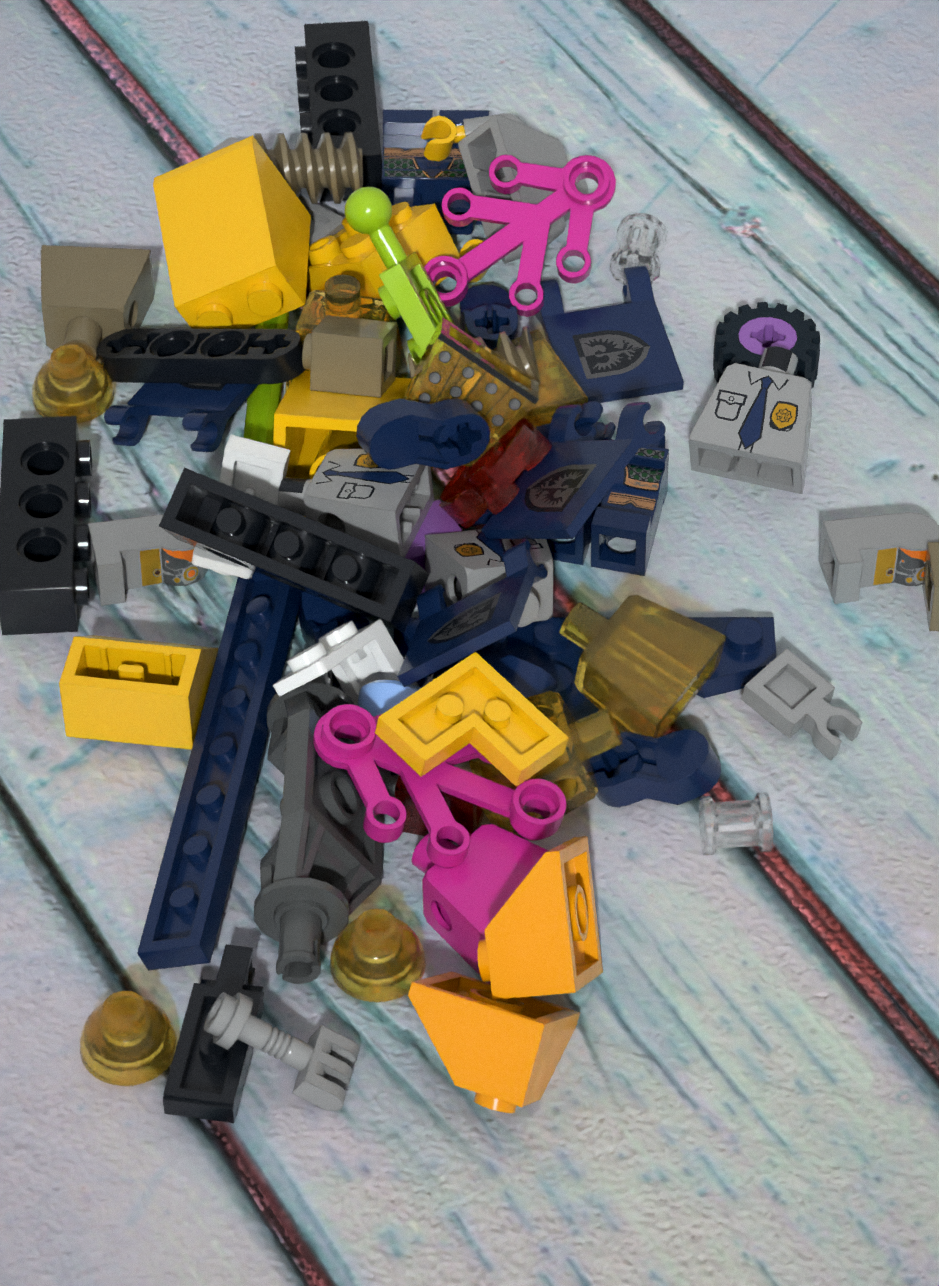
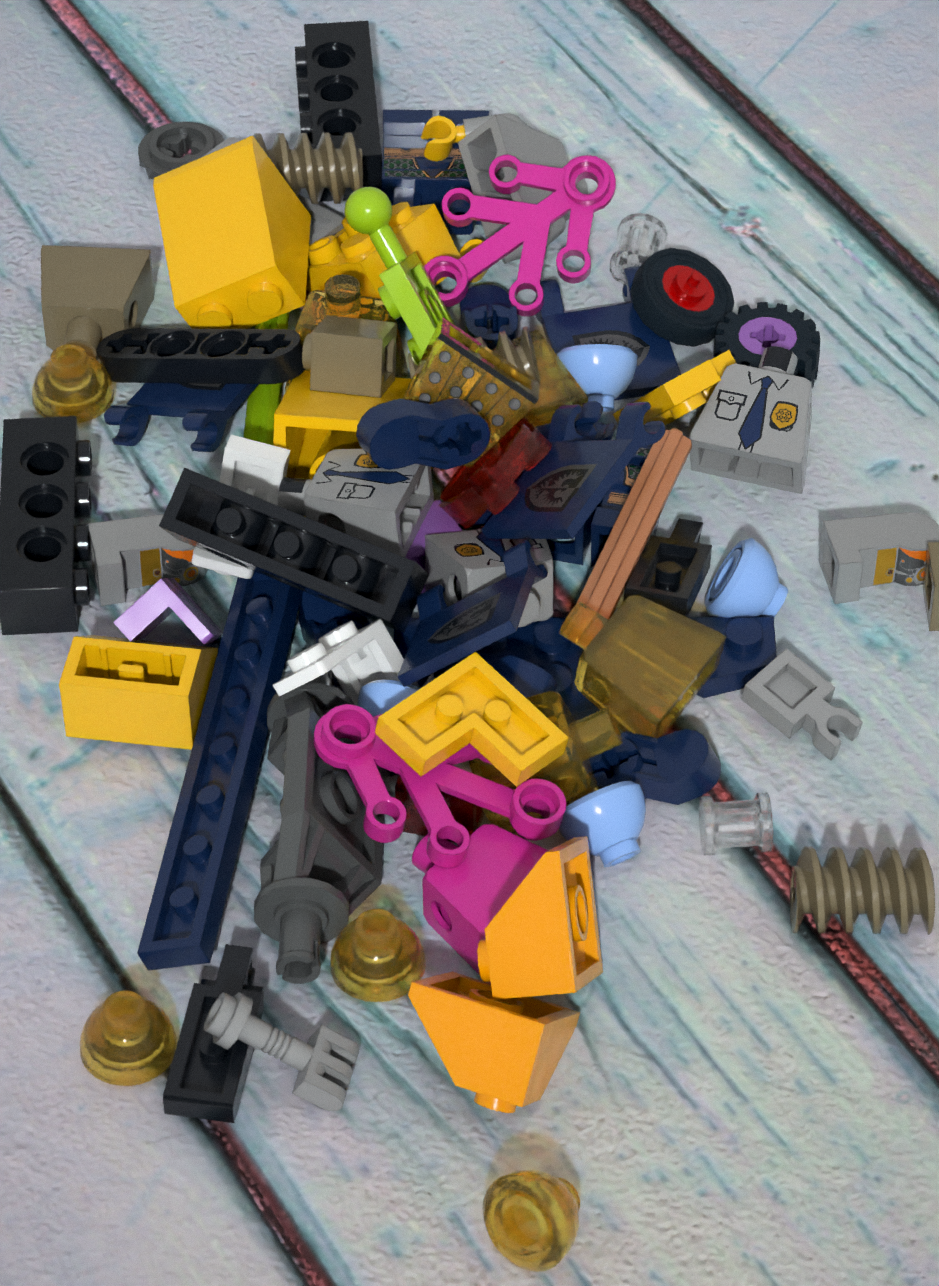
(158, 604): none -> panel
(165, 145): none -> dark grey gear
(532, 1218): none -> clear yellow brick
(600, 370): none -> light blue brick
(610, 820): none -> light blue brick
(635, 523): none -> nougat axle
(672, 568): none -> black hinge
(681, 296): none -> black wheel
(685, 391): none -> yellow plate
(746, 584): none -> light blue brick
(862, 889): none -> dark tan piece

